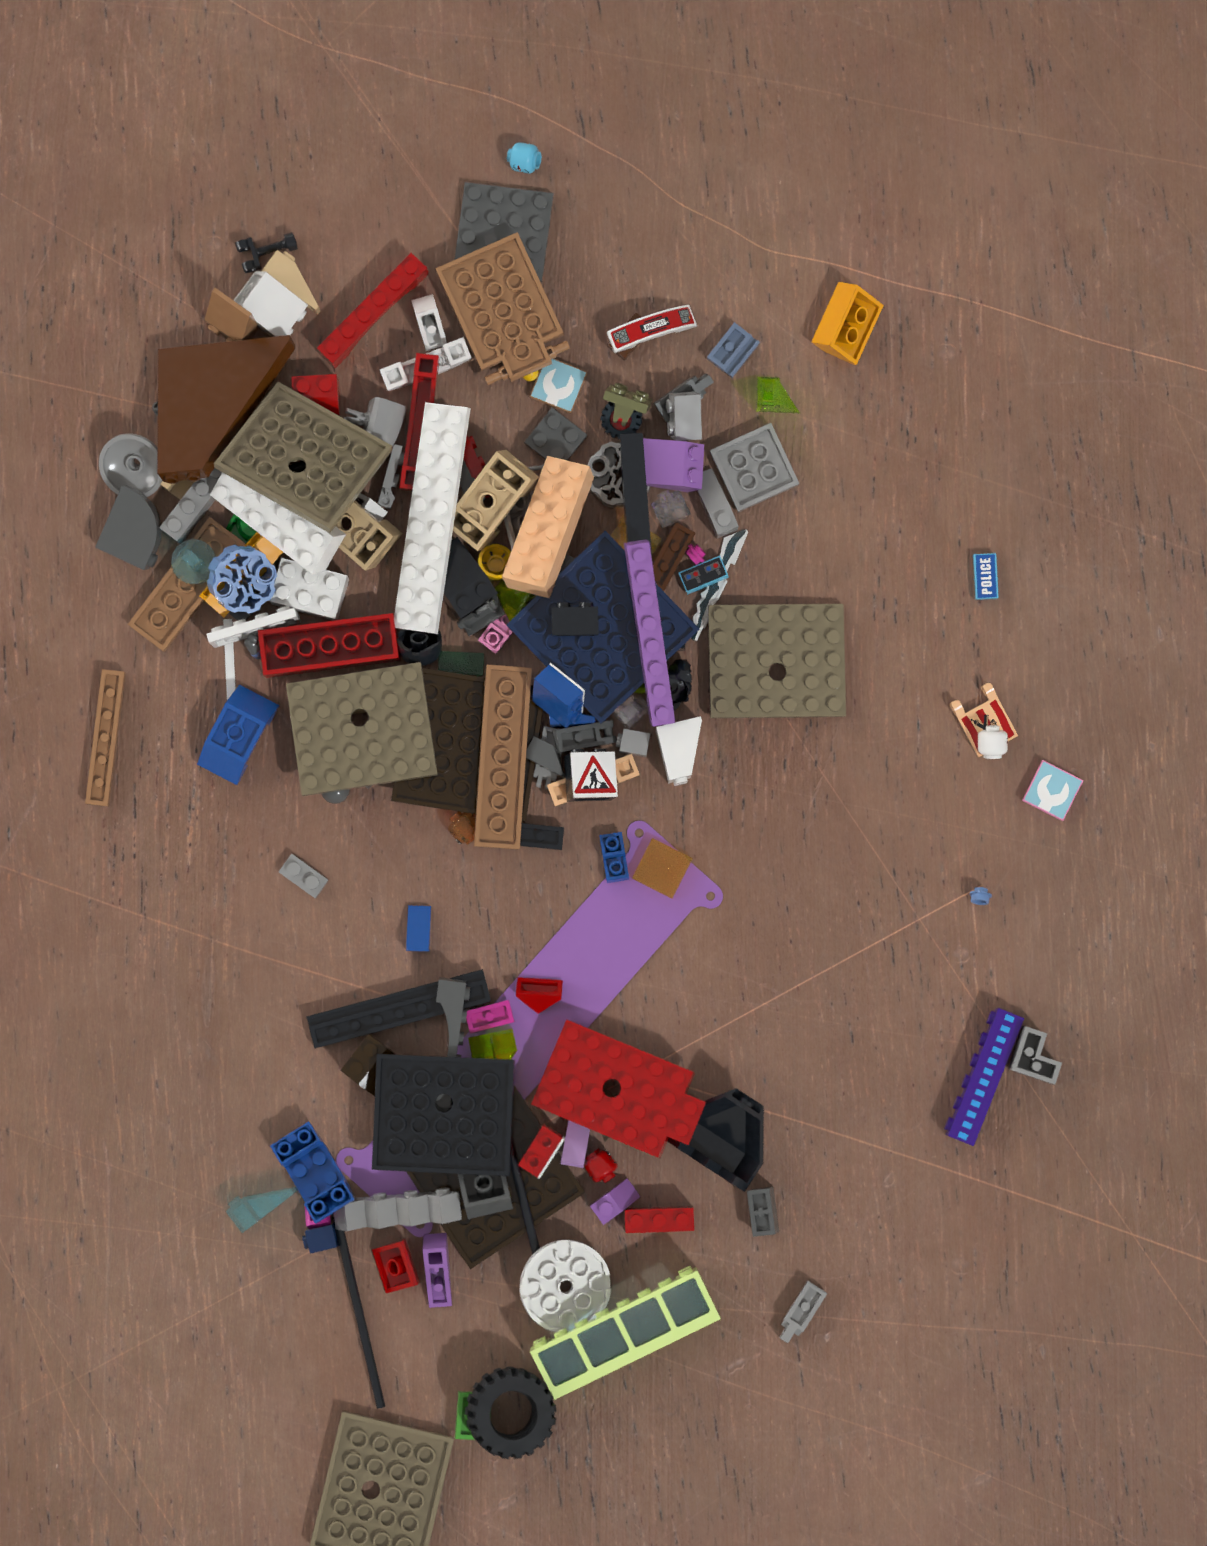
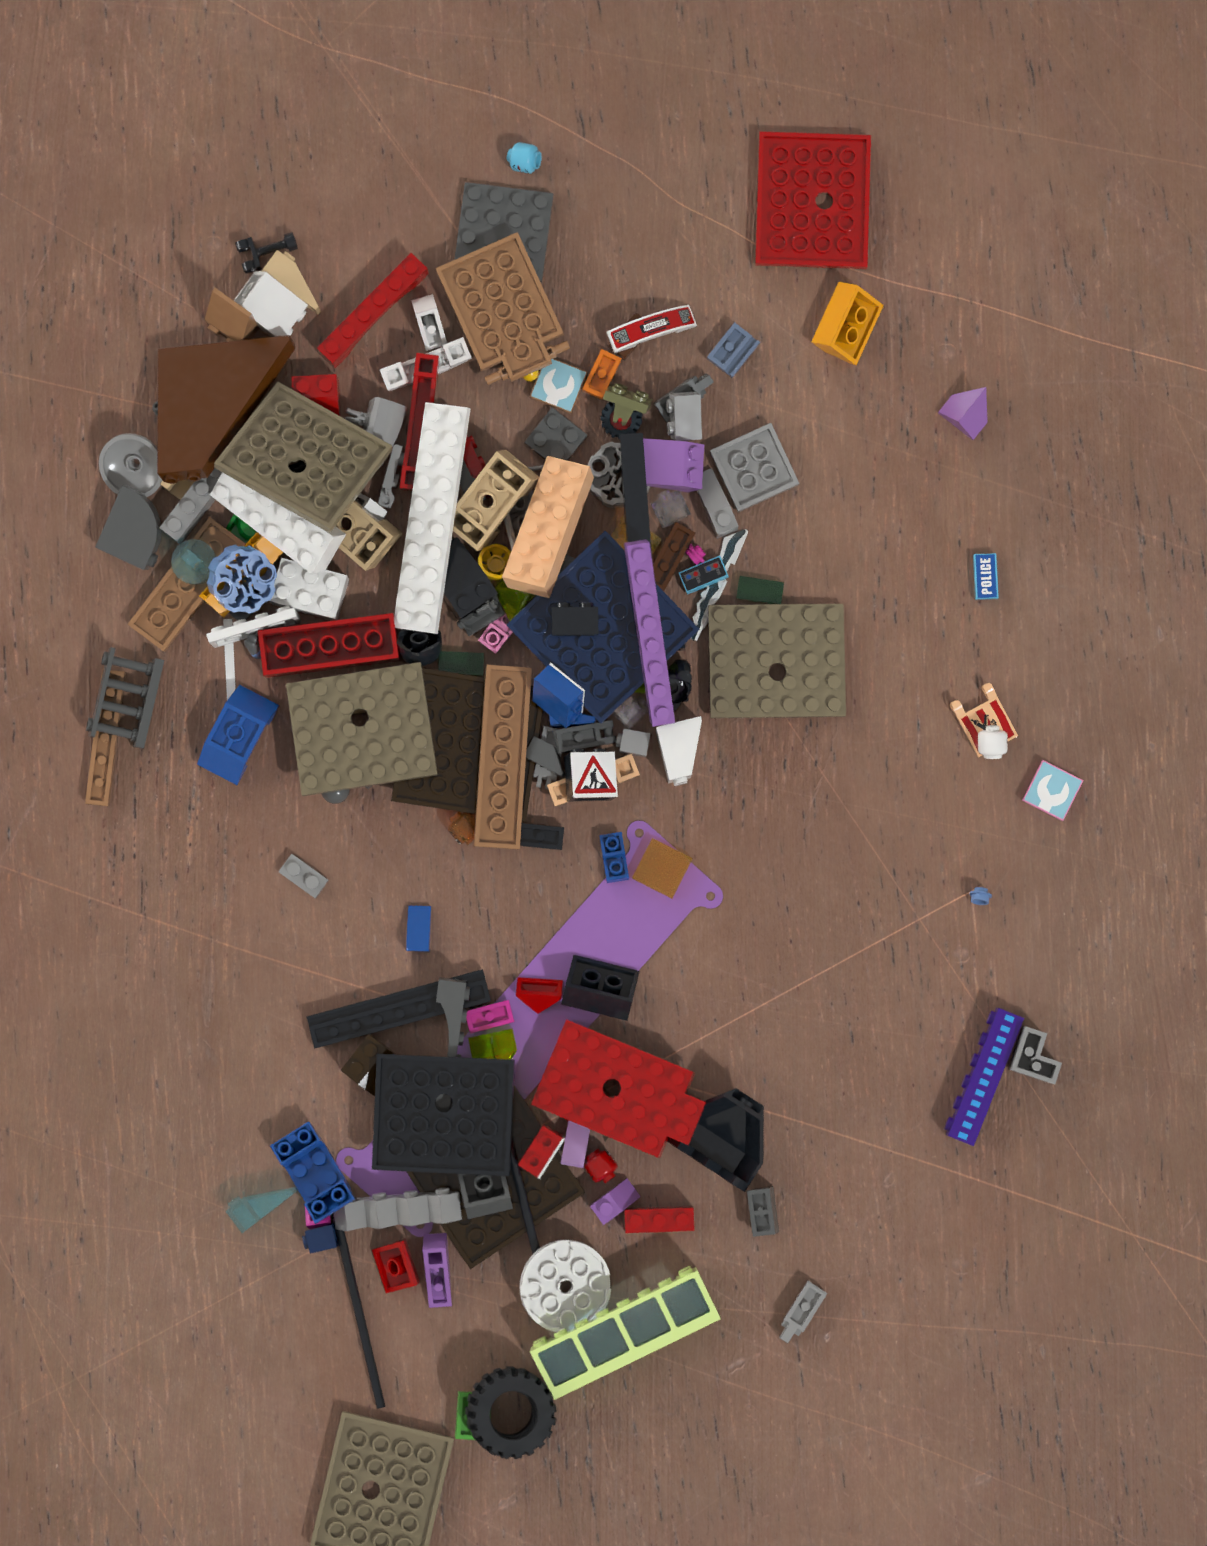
(142, 714): none -> dark grey fence
(600, 987): none -> black slope
(601, 374): none -> orange plate
(760, 590): none -> clear green tile
(773, 397): clear neon green slope -> none
(790, 177): none -> red plate
(967, 411): none -> medium lavender slope

